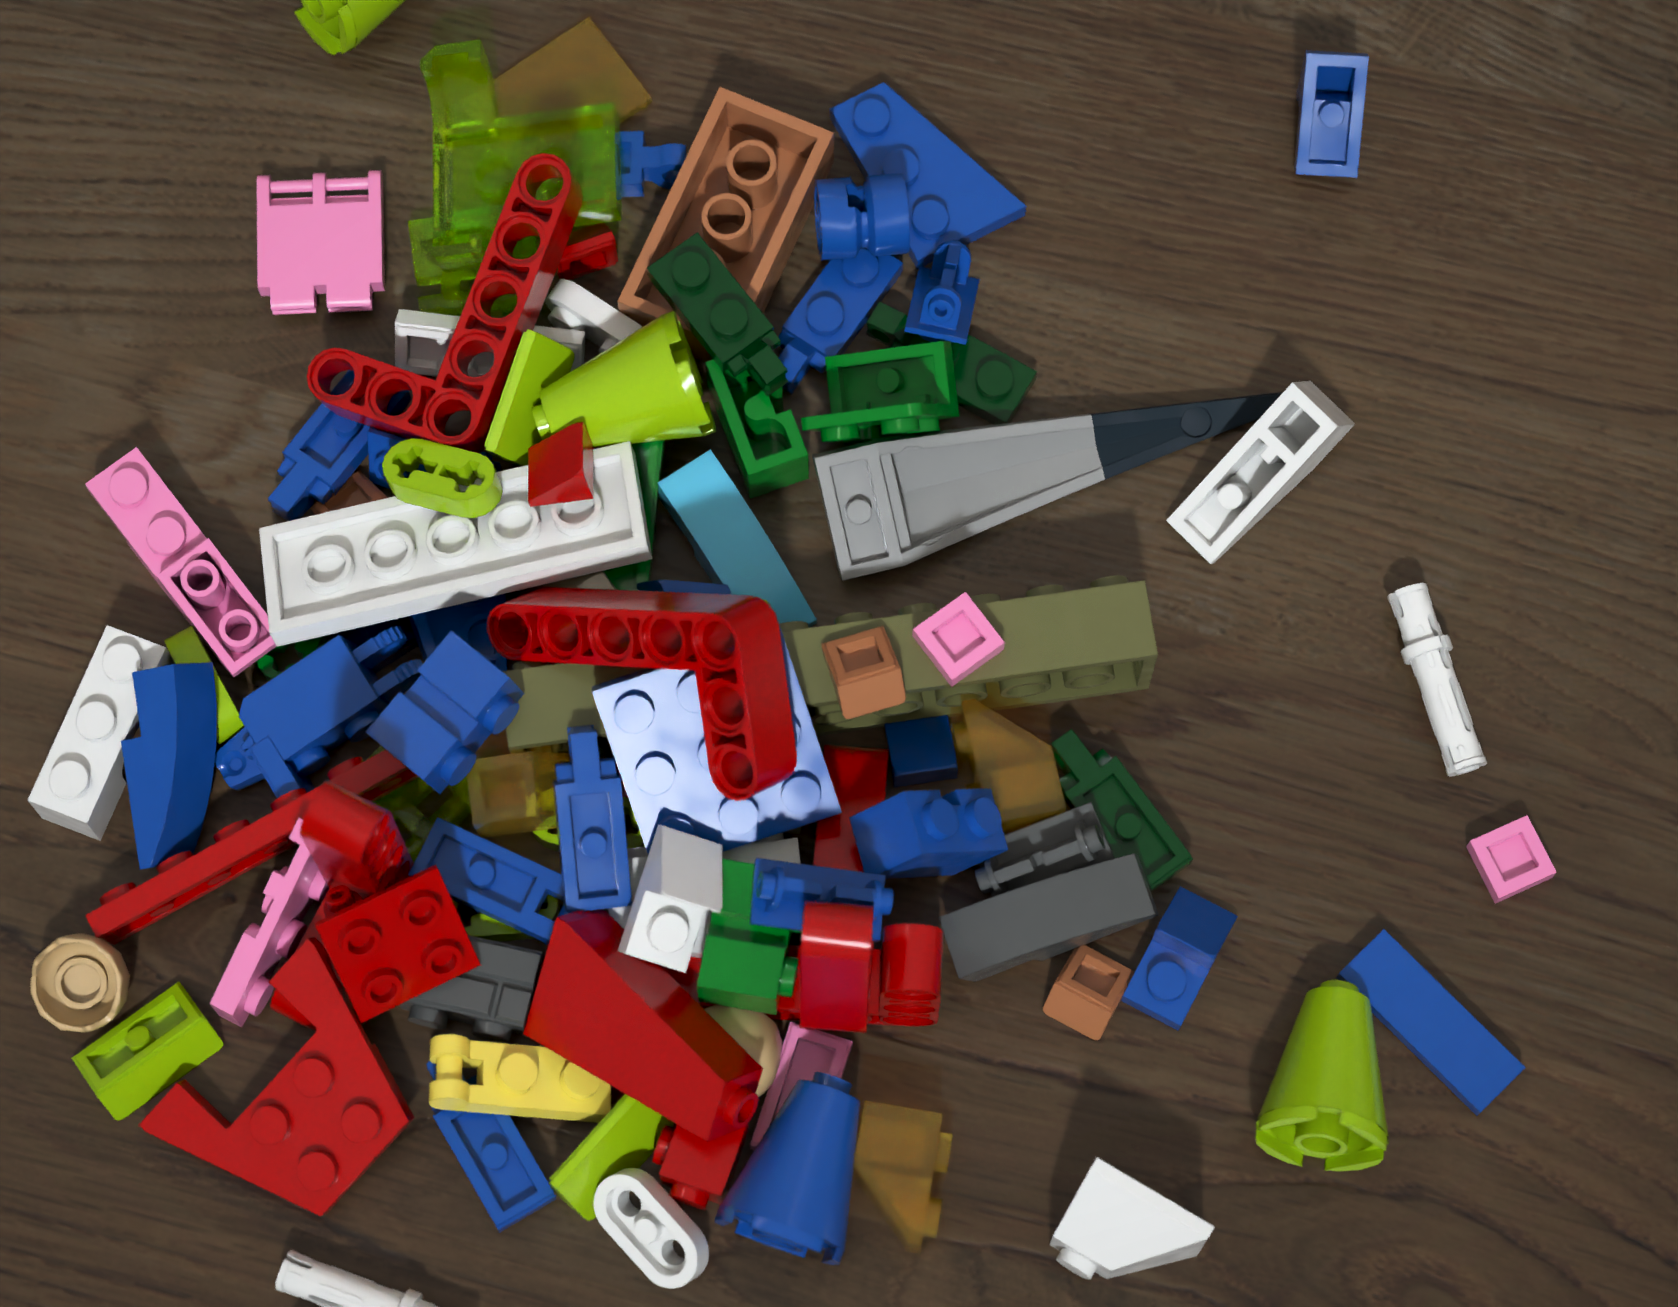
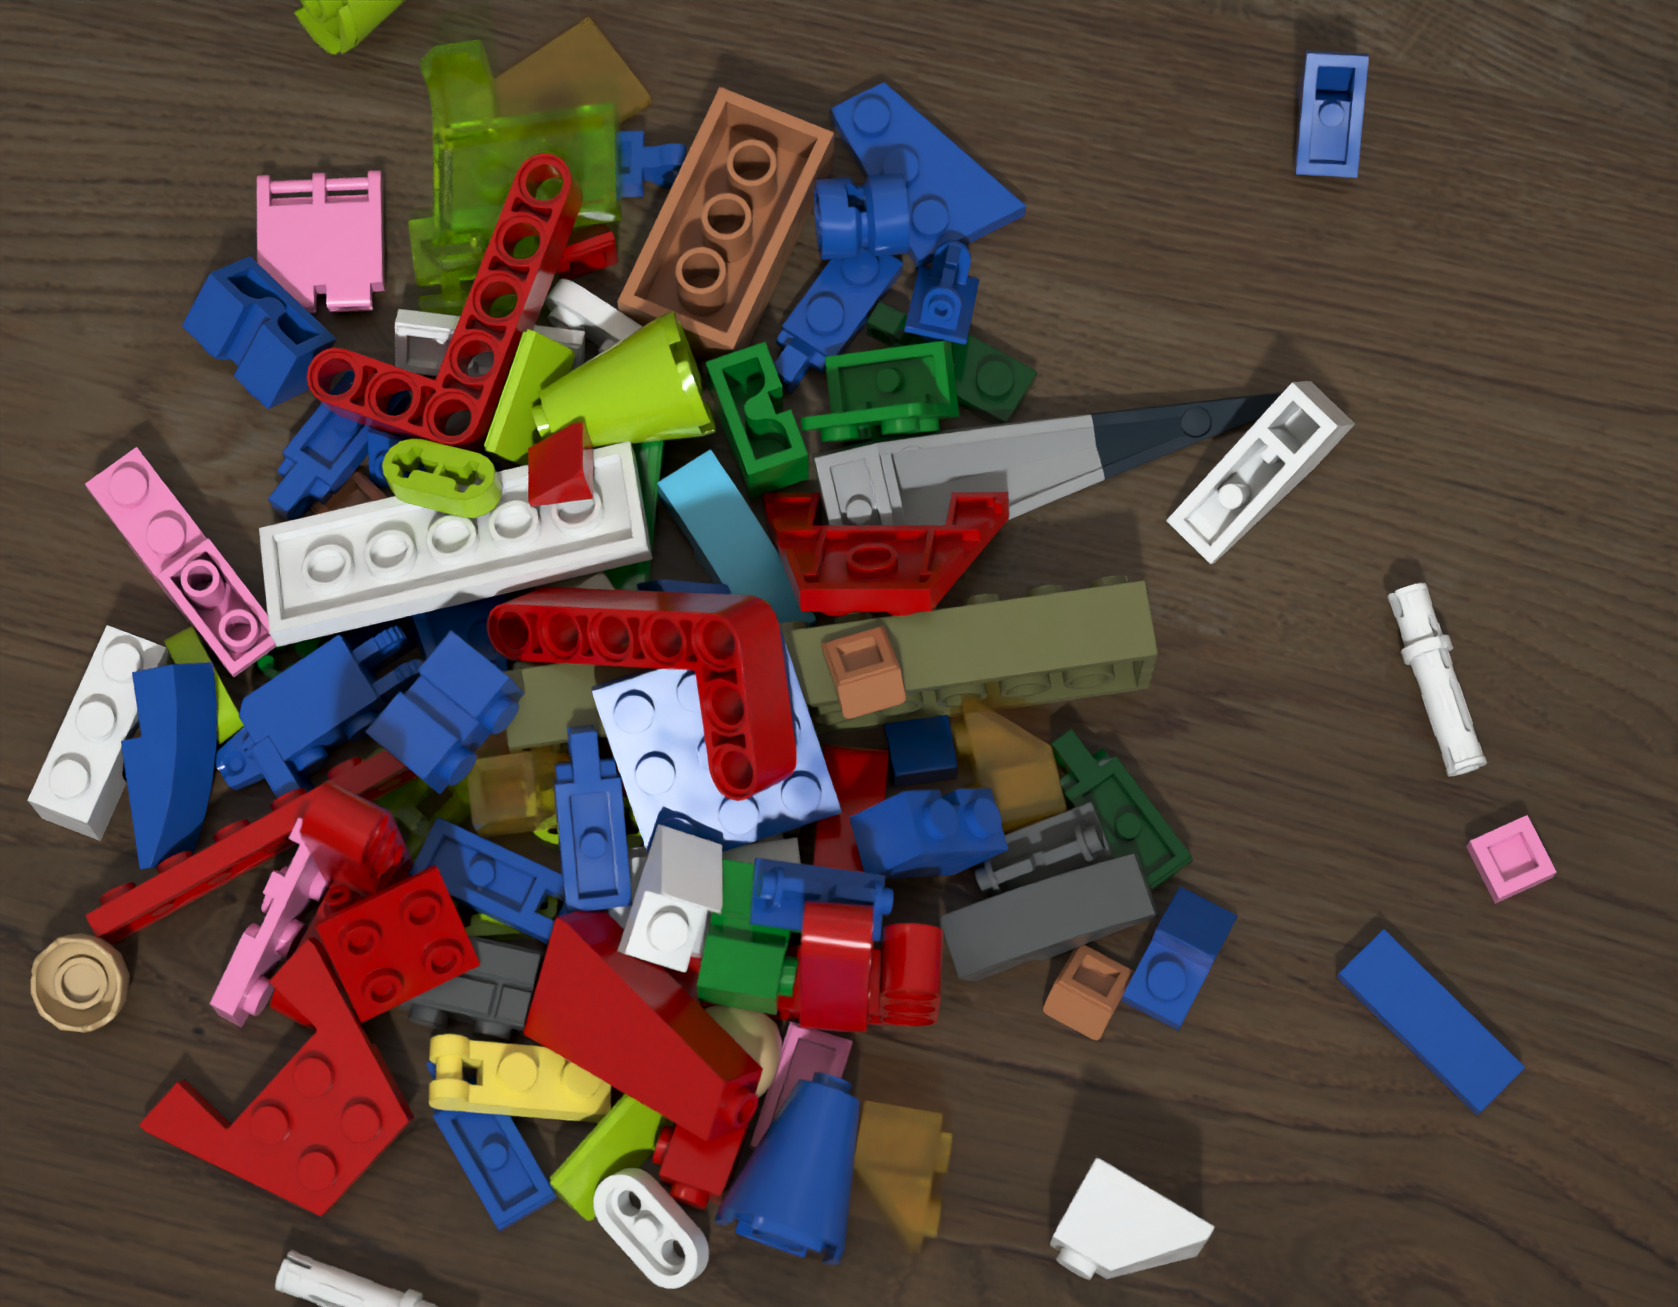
(148, 1052): lime slope -> none
(260, 328): none -> blue brick
(719, 312): dark green hinge -> none
(879, 565): none -> red wing
(958, 639): bright pink tile -> none
(1327, 1085): lime cone -> none

